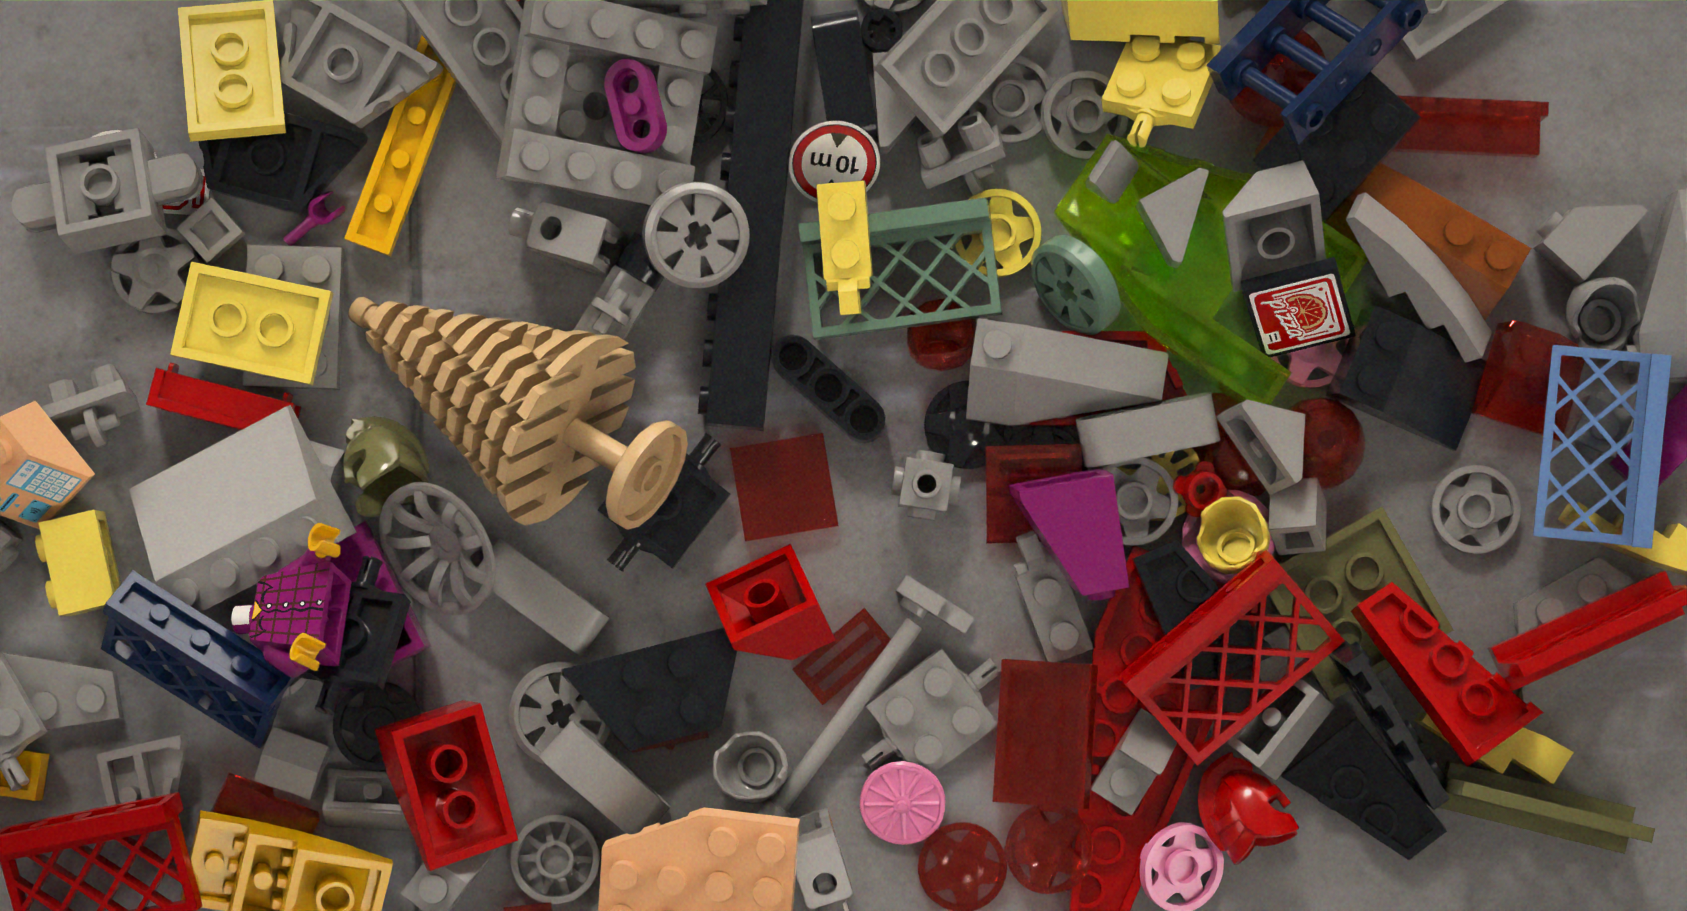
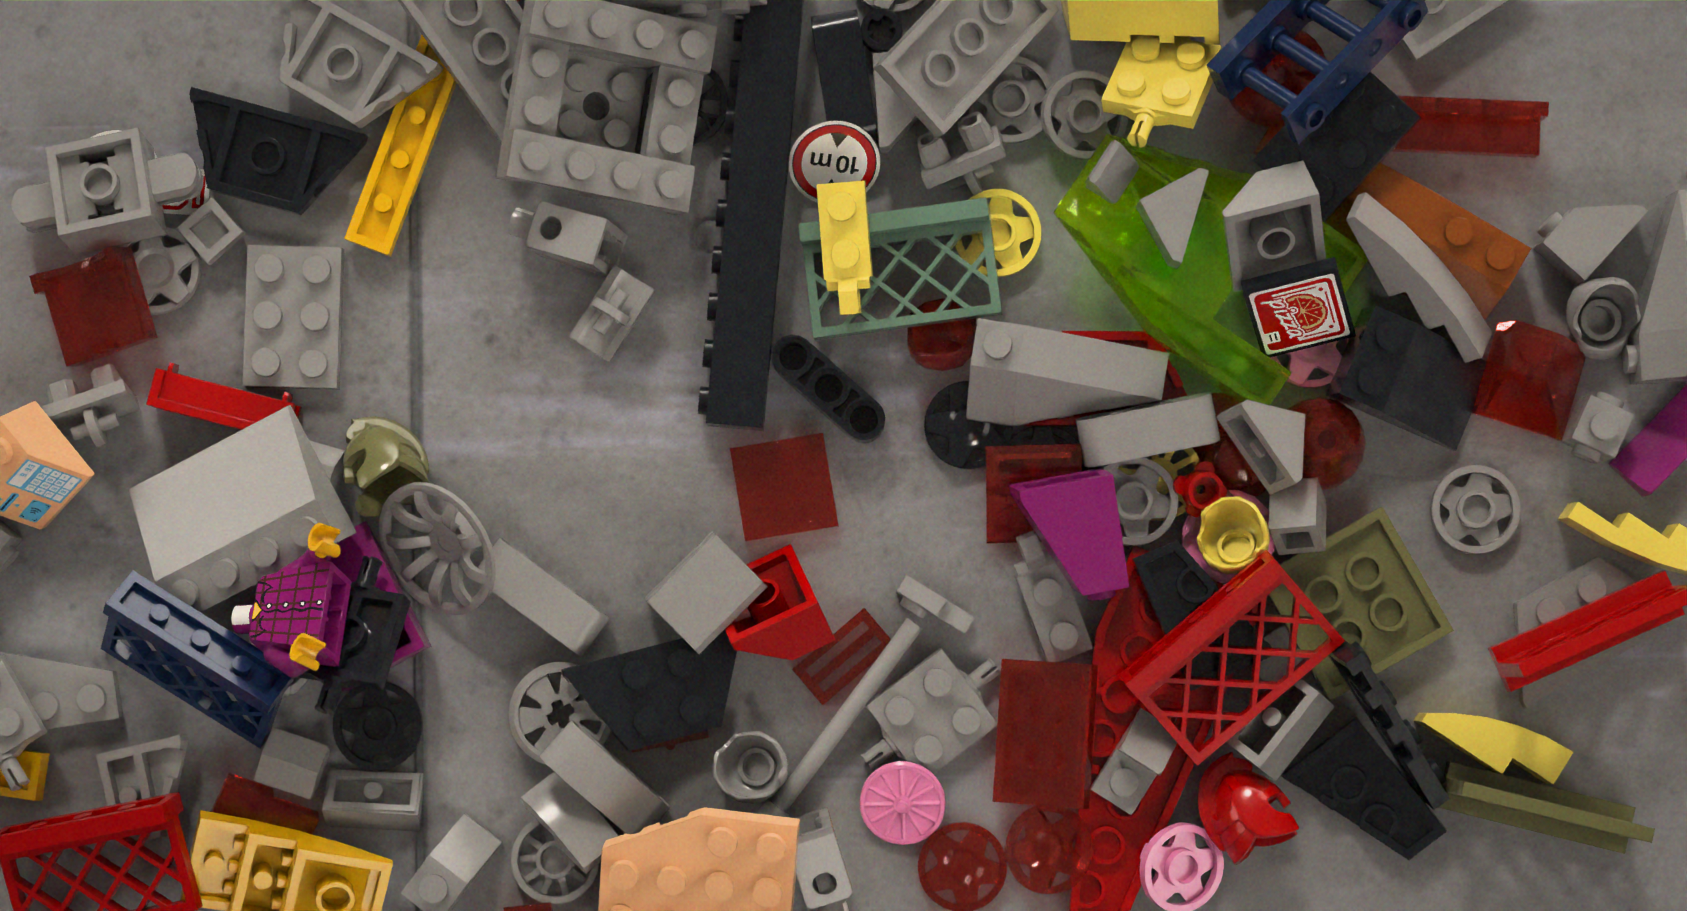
(78, 562): light yellow brick -> none
(97, 305): none -> clear red piece
(231, 70): light yellow plate -> none
(251, 323): light yellow plate -> none
(317, 215): magenta hand -> none
(448, 783): red slope -> none
(529, 407): tan plant -> none
(570, 819): none -> light grey slope
(635, 109): magenta plate -> none
(636, 263): black plate -> none
(680, 517): black plate -> none
(705, 592): none -> light grey slope
(724, 242): light grey wheel -> none
(921, 504): light grey brick -> none
(1075, 284): sand green wheel -> none
(1454, 689): red wing -> none
(1644, 452): medium blue fence -> none

